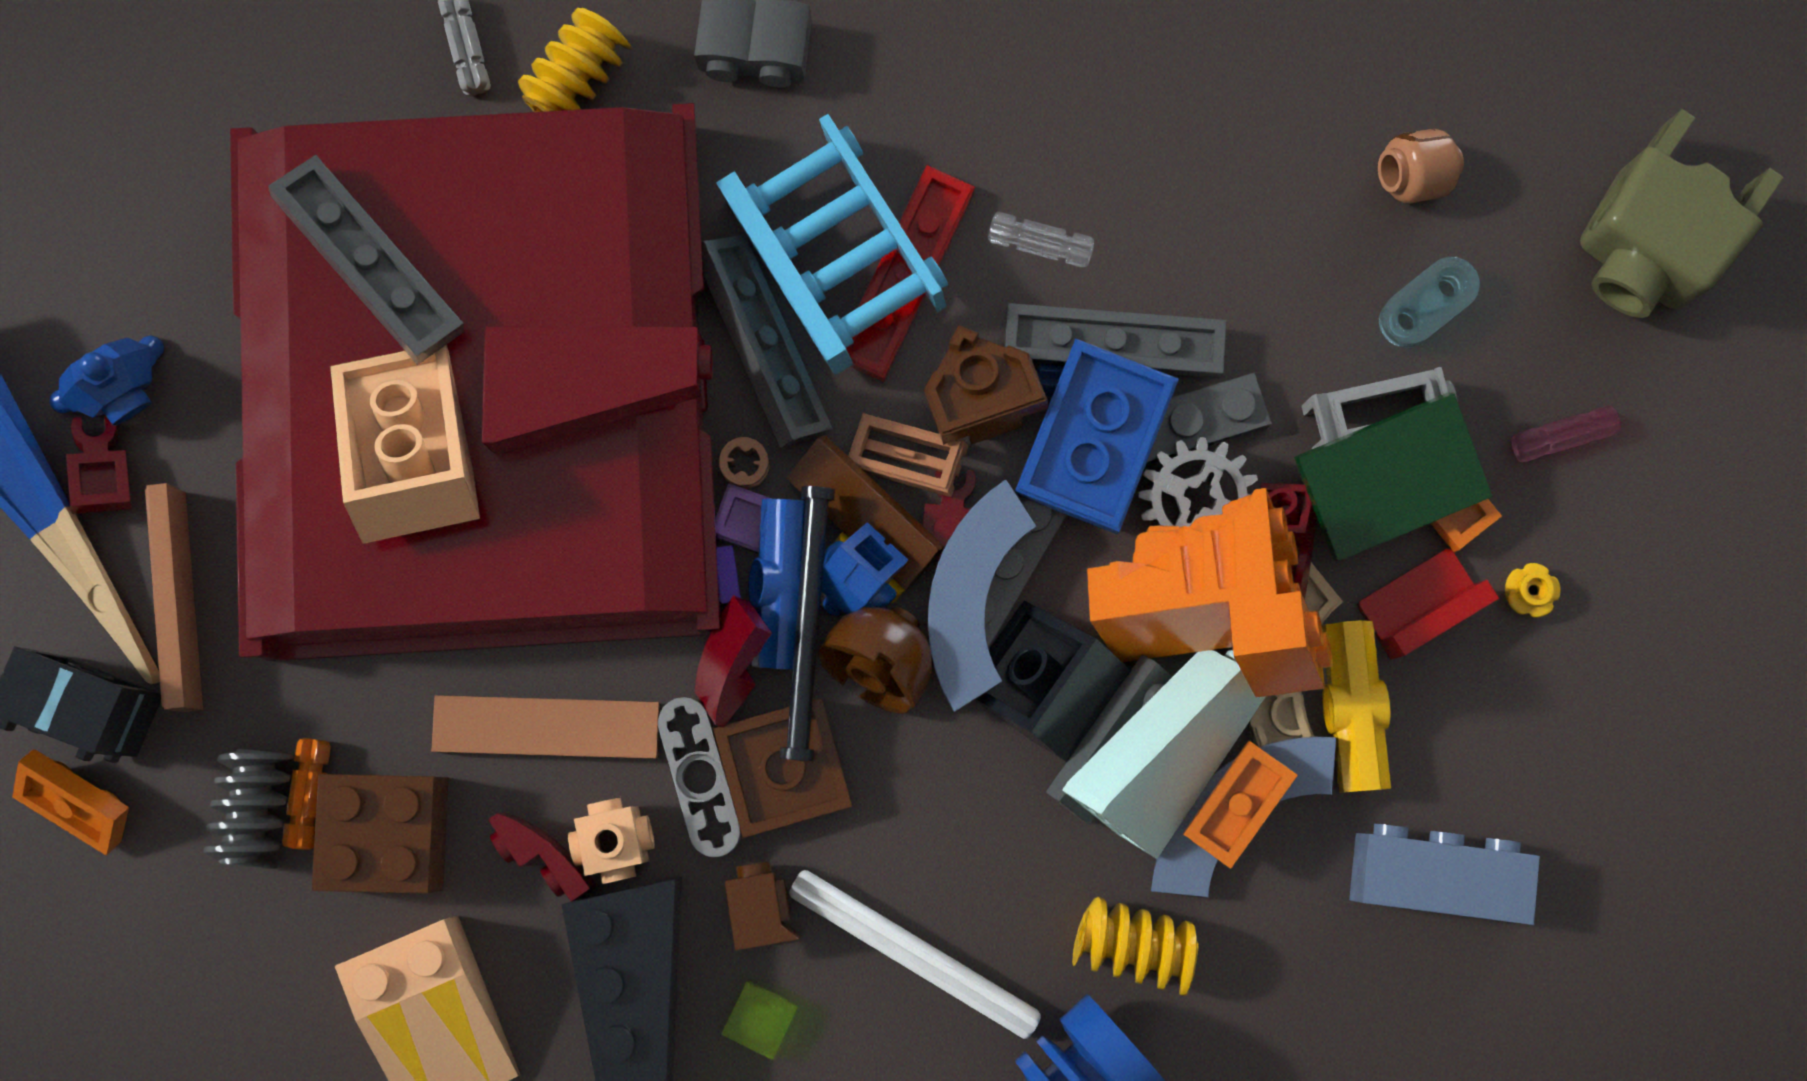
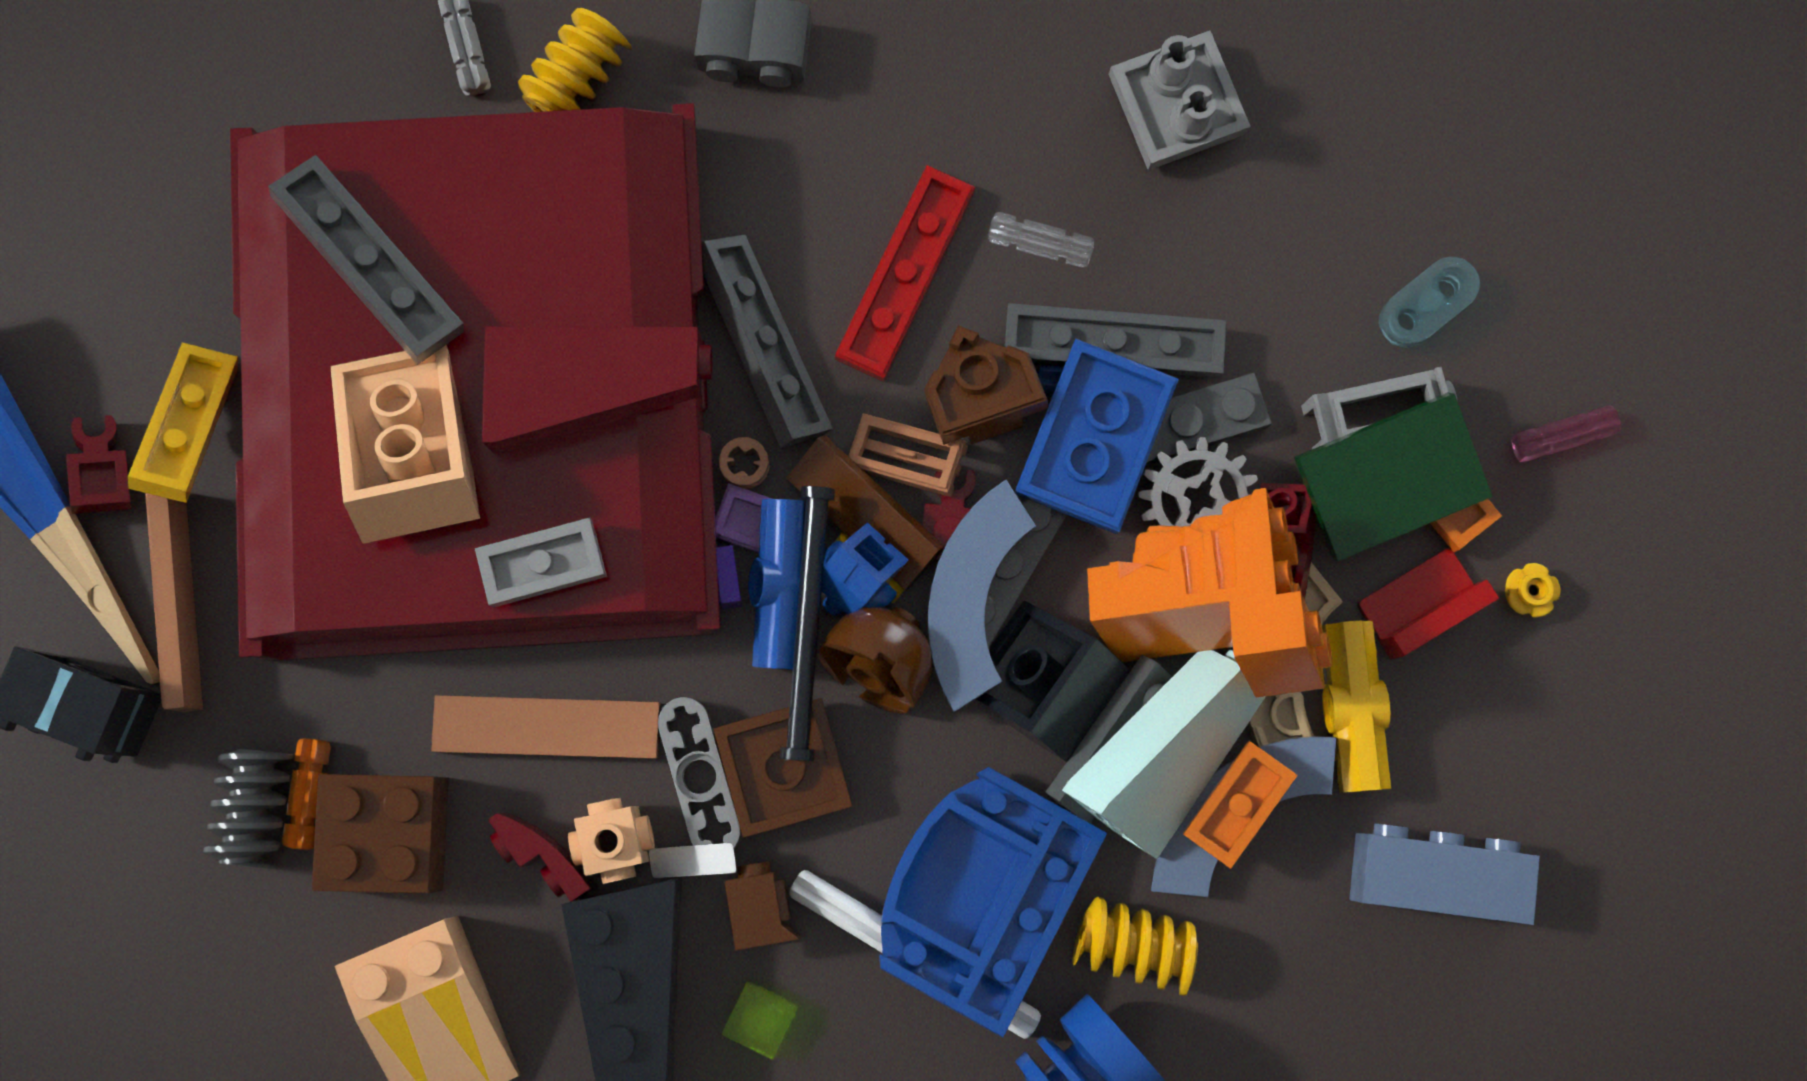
(70, 801): orange plate -> none
(109, 380): blue rock -> none
(183, 423): none -> yellow plate
(540, 562): none -> light grey plate
(692, 860): none -> white sticker
(722, 674): dark red slope -> none
(808, 289): medium azure fence -> none
(984, 896): none -> blue slope
(1179, 99): none -> light grey plate
(1420, 166): nougat head -> none
(1670, 227): olive piece -> none

